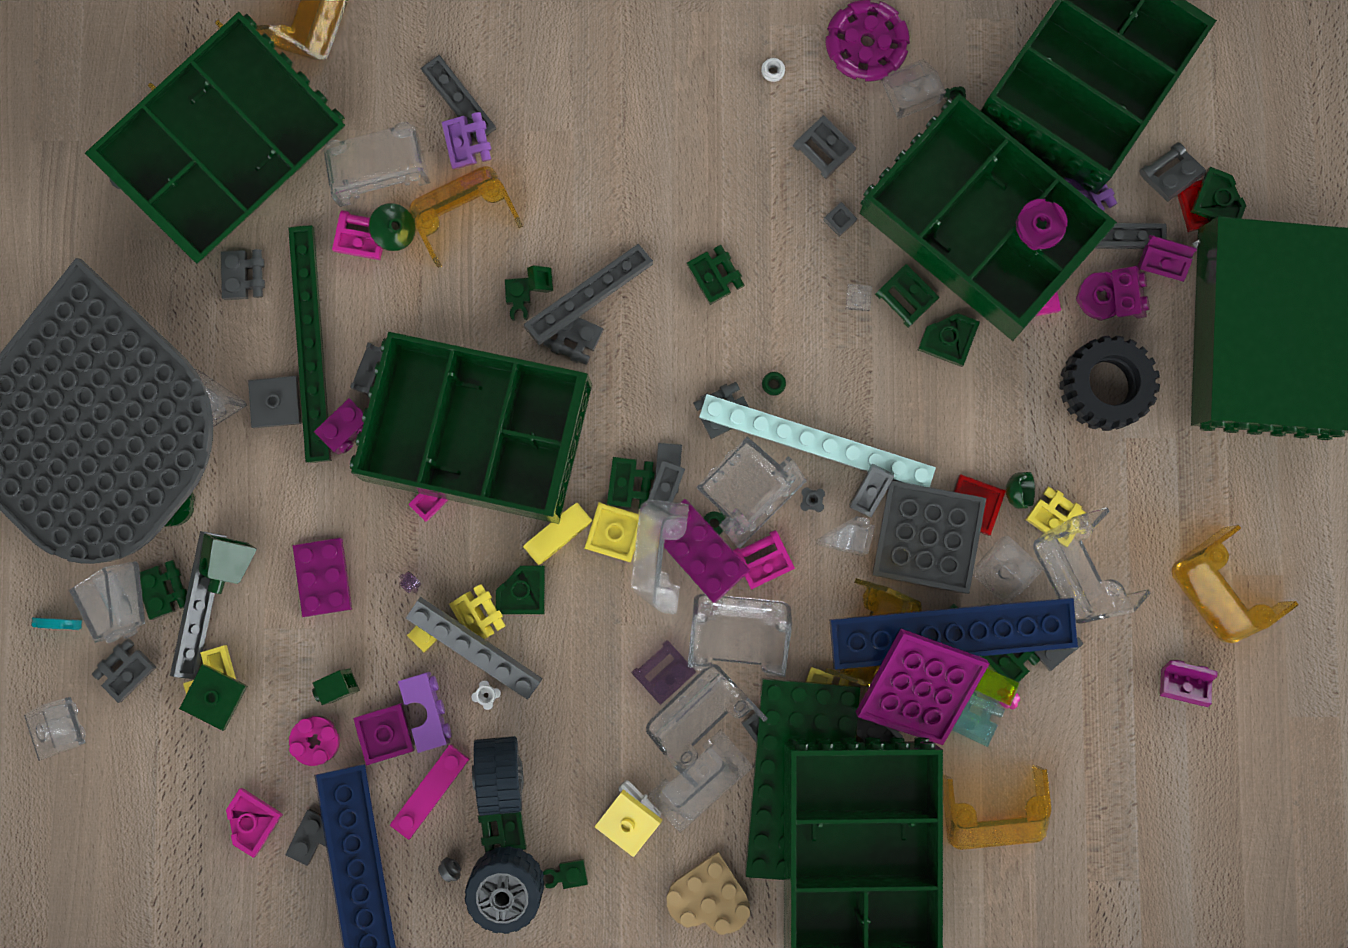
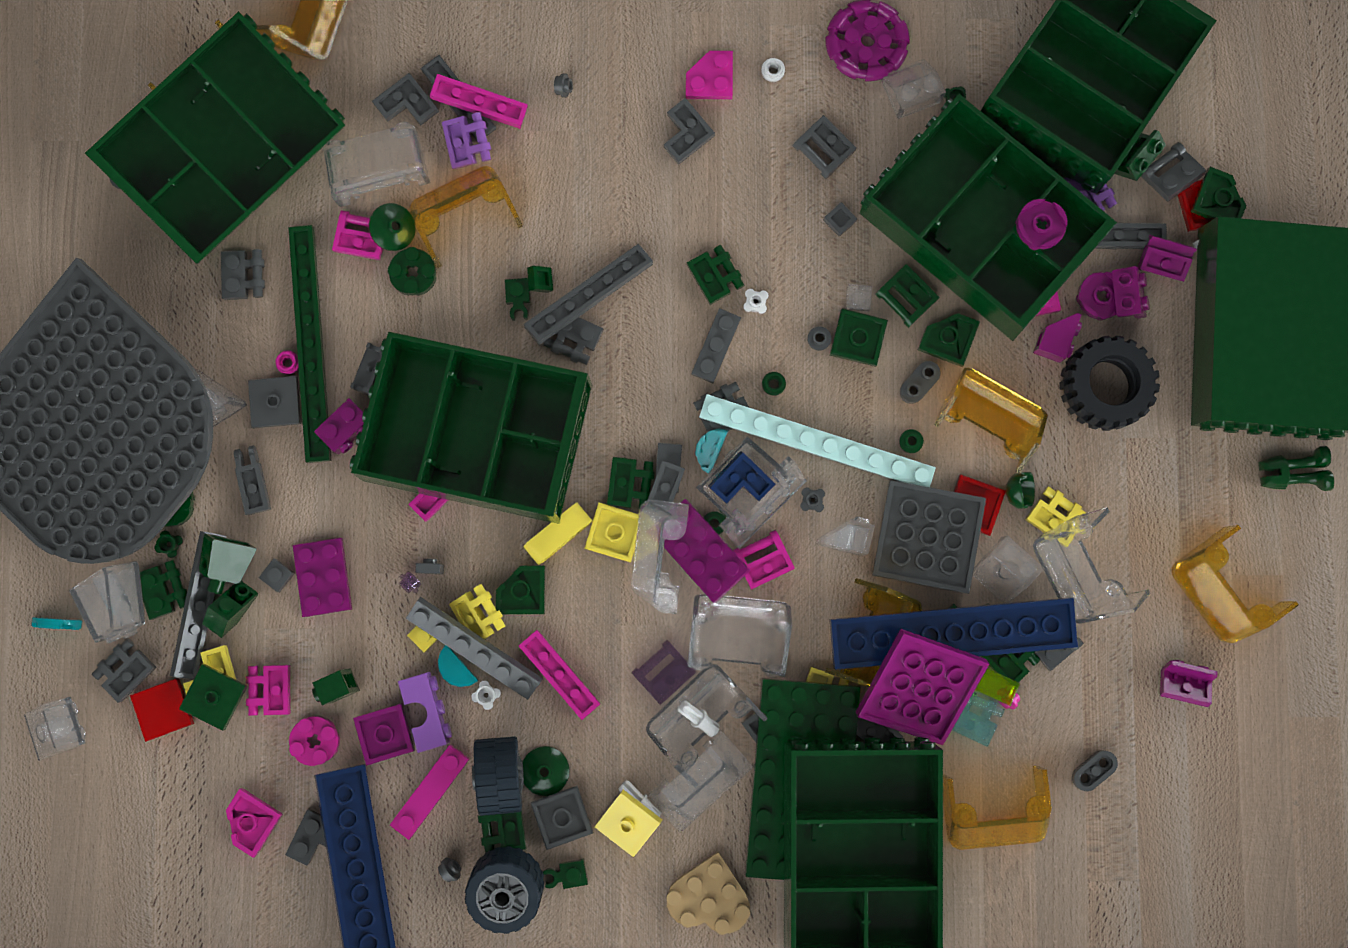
(159, 709): none -> red tile
(161, 544): none -> dark green plate
(229, 608): none -> dark green slope
(251, 482): none -> dark grey hinge
(275, 690): none -> dark pink plate
(276, 575): none -> dark grey plate
(280, 362): none -> dark pink plate
(403, 95): none -> dark grey plate
(412, 258): none -> dark green plate
(429, 566): none -> dark grey plate
(454, 670): none -> teal tile
(478, 100): none -> dark pink plate
(552, 760): none -> dark green dish
(559, 674): none -> dark pink plate
(562, 817): none -> dark grey plate
(563, 85): none -> dark grey plate
(693, 131): none -> dark grey plate
(699, 718): none -> white axle
(709, 448): none -> teal tile
(711, 77): none -> dark pink plate
(716, 346): none -> dark grey plate
(738, 474): none -> dark blue plate
(755, 307): none -> white plate
(819, 345): none -> dark grey plate
(858, 337): none -> dark green plate
(871, 490): dark grey plate -> none
(905, 446): none -> dark green plate
(920, 382): none -> dark grey plate
(997, 412): none -> clear yellow windscreen
(1056, 339): none -> magenta slope
(1095, 773): none -> dark grey plate
(1141, 155): none -> dark green bracket
(1319, 459): none -> dark green piece

